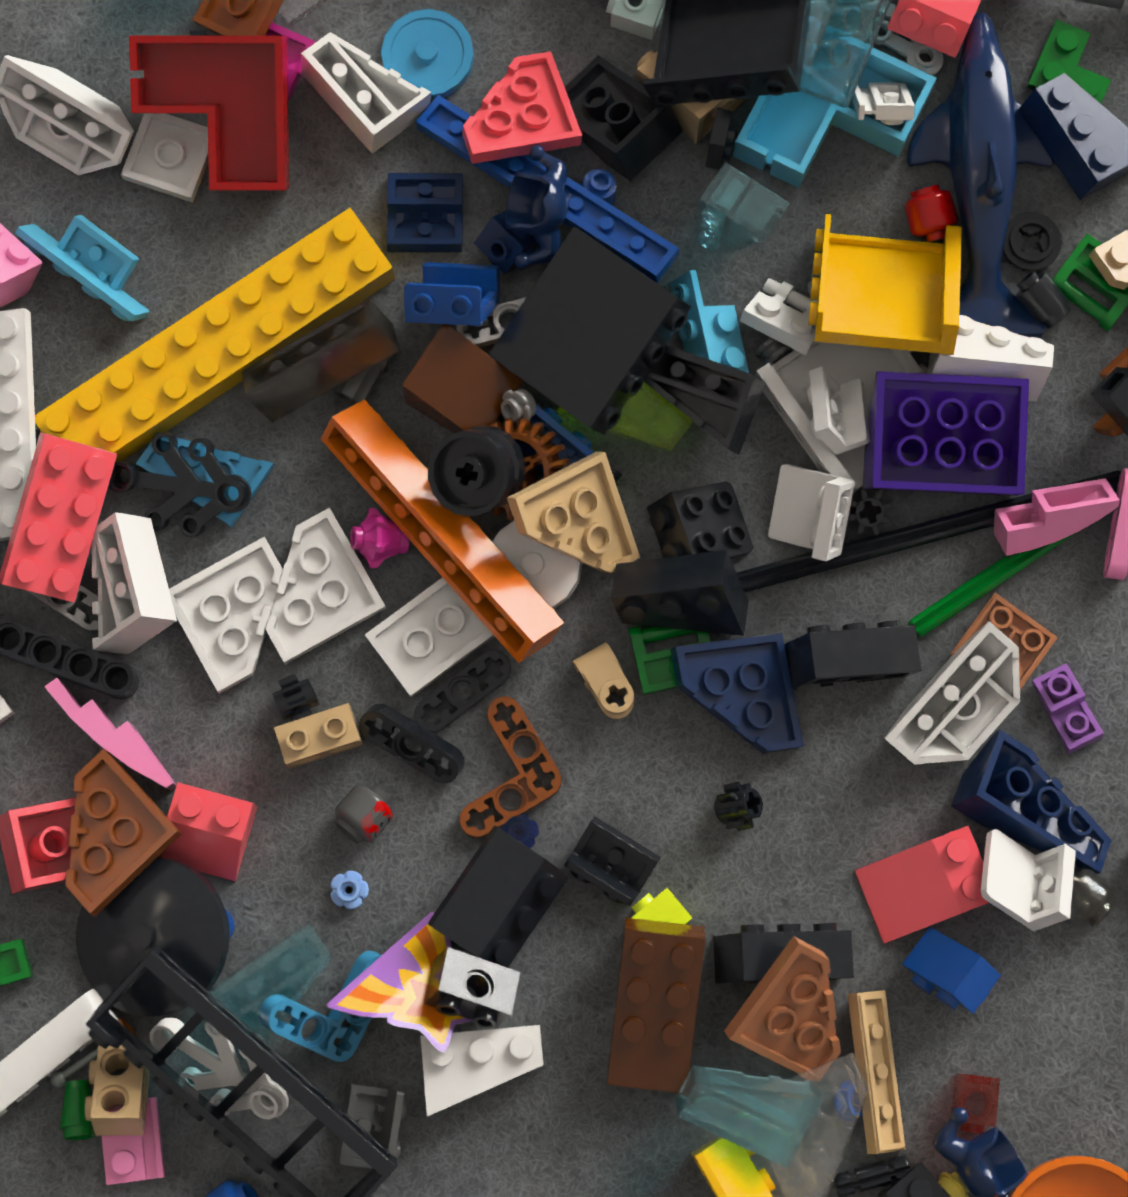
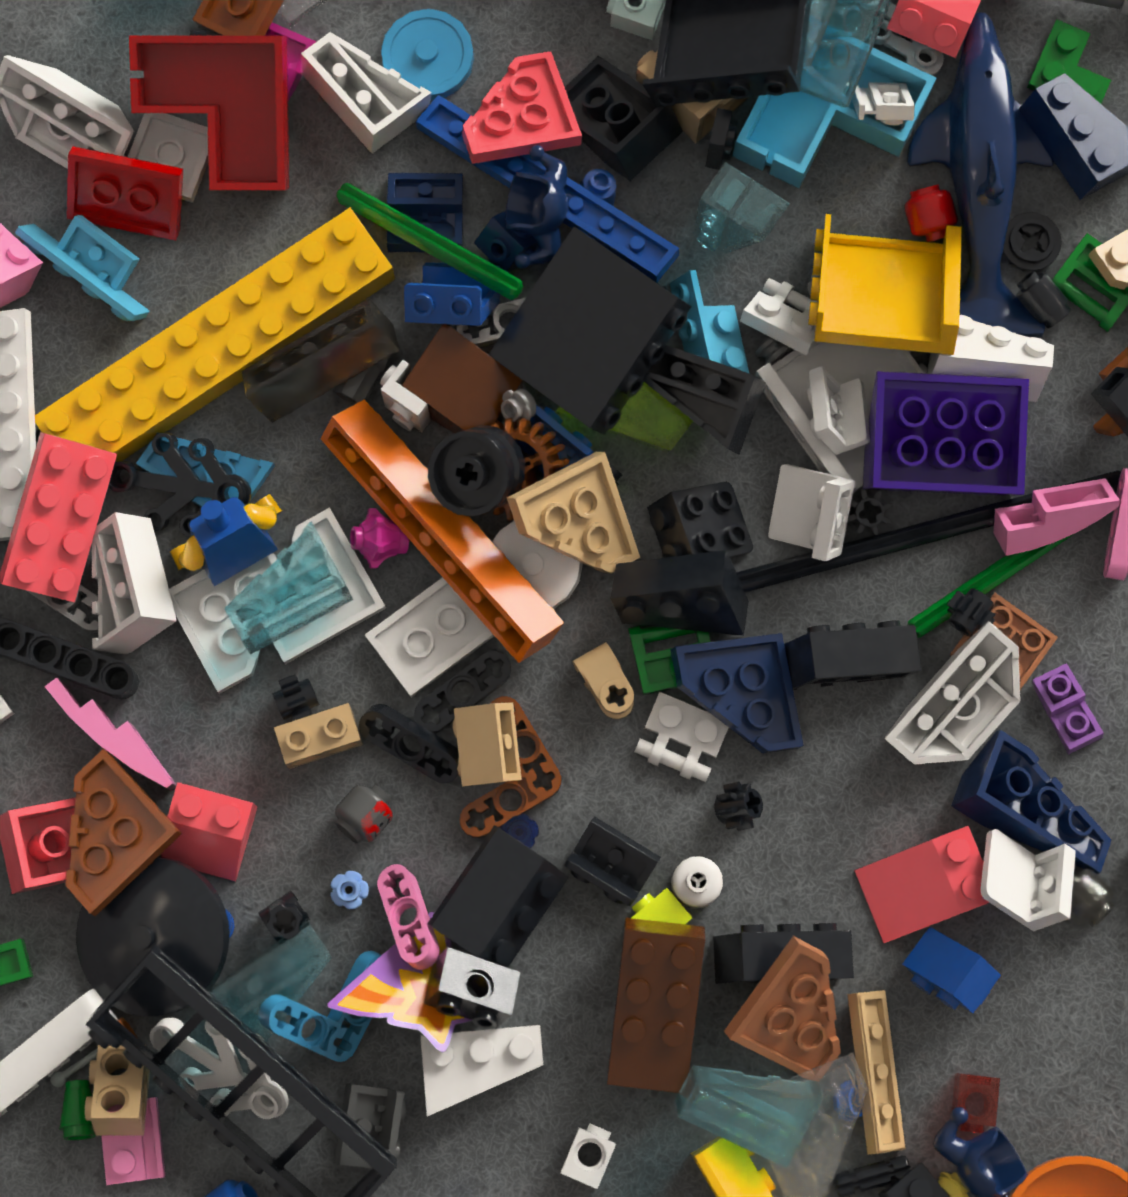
(124, 193): none -> red plate
(228, 537): none -> blue torso
(284, 917): none -> black piece
(289, 593): none -> clear light blue wedge
(396, 905): none -> bright pink beam
(407, 408): none -> white bracket
(430, 241): none -> green axle
(487, 744): none -> tan brick
(586, 1174): none -> white brick
(684, 725): none -> white plate
(697, 897): none -> white head
(970, 611): none -> black gear

